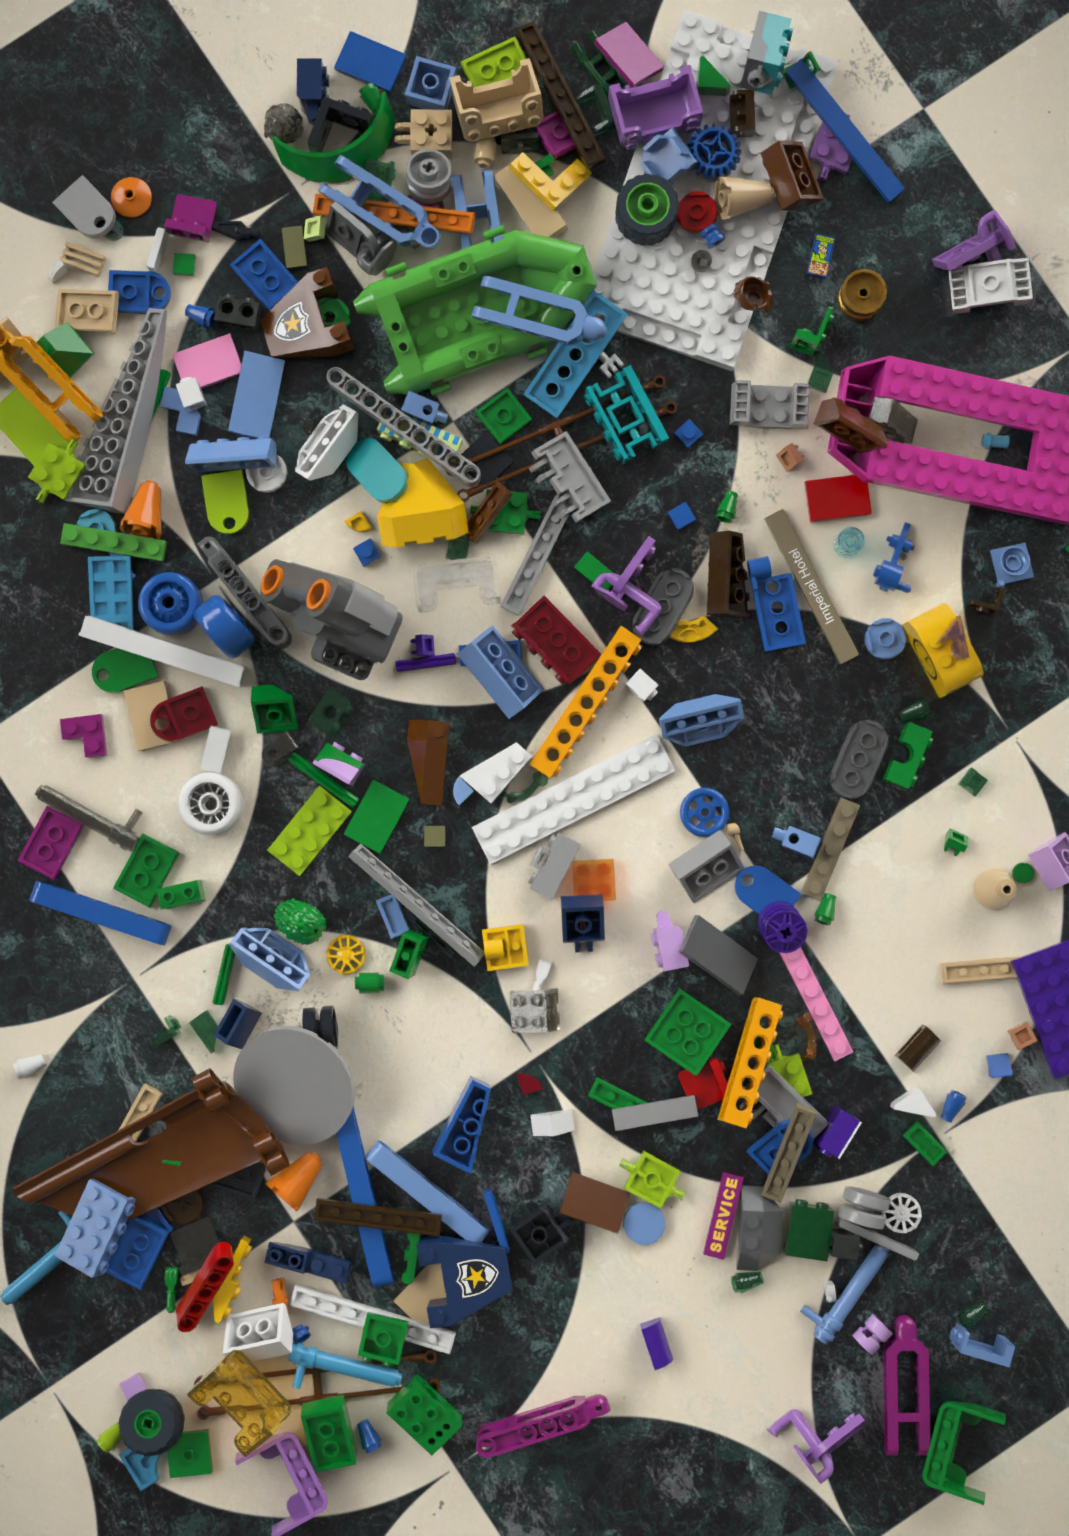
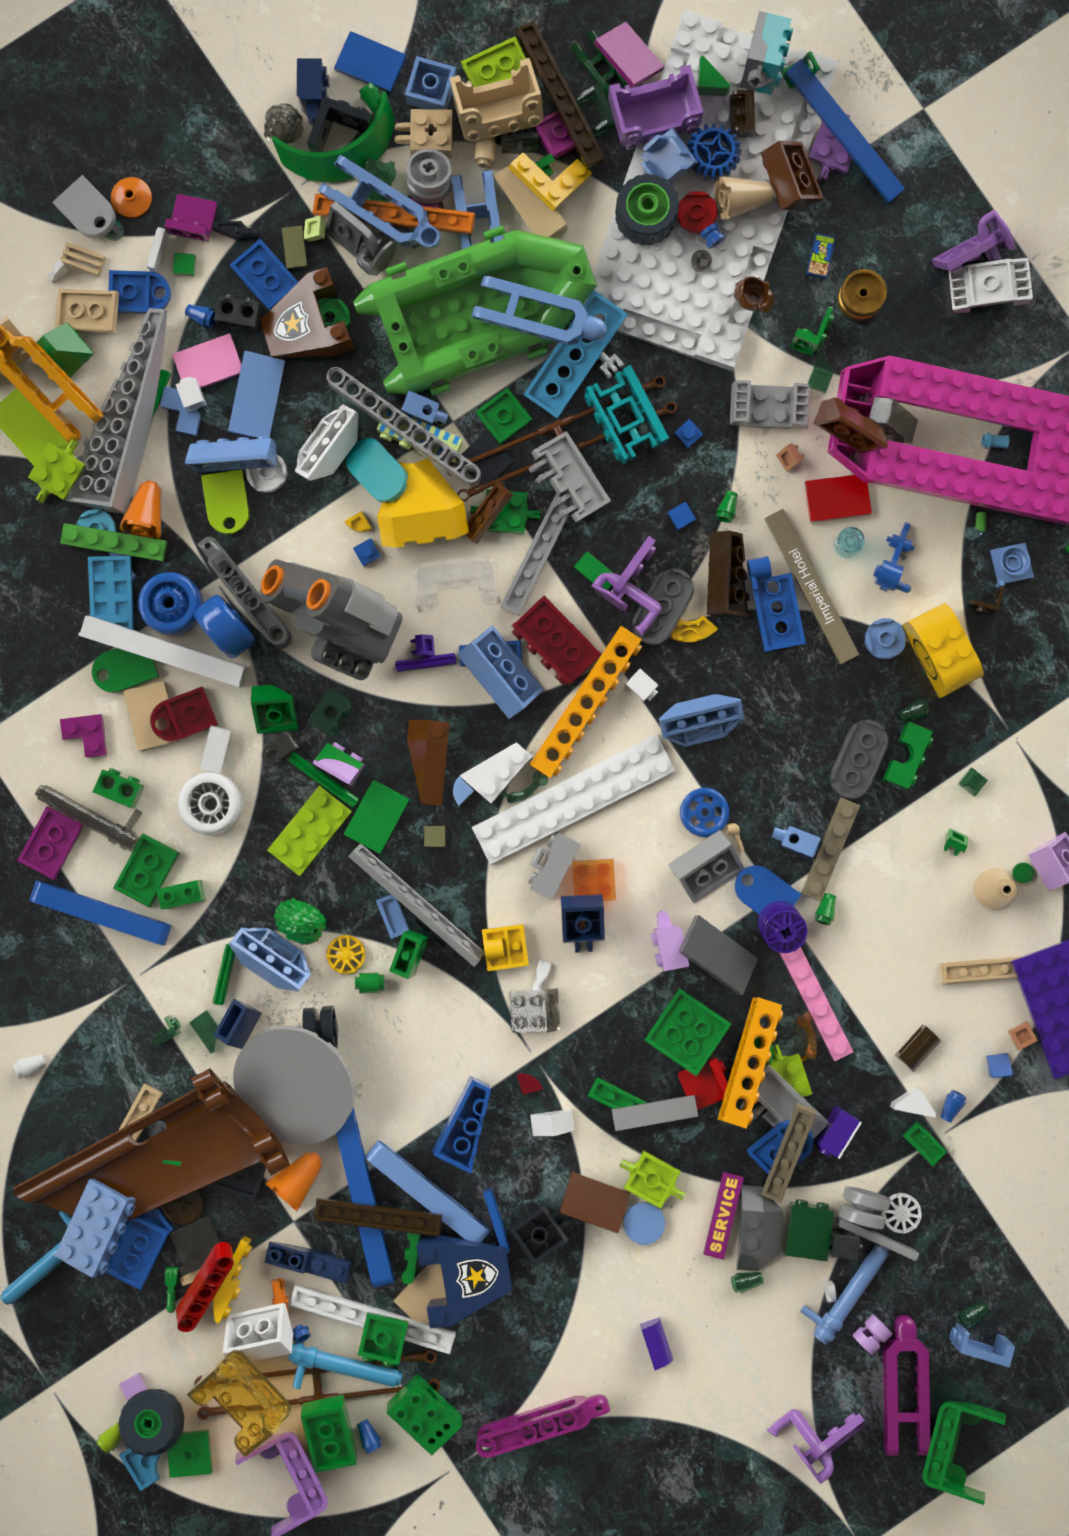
(117, 792): none -> green brick
(458, 548): clear green bracket -> none
(955, 633): slope -> none
(980, 527): none -> arm

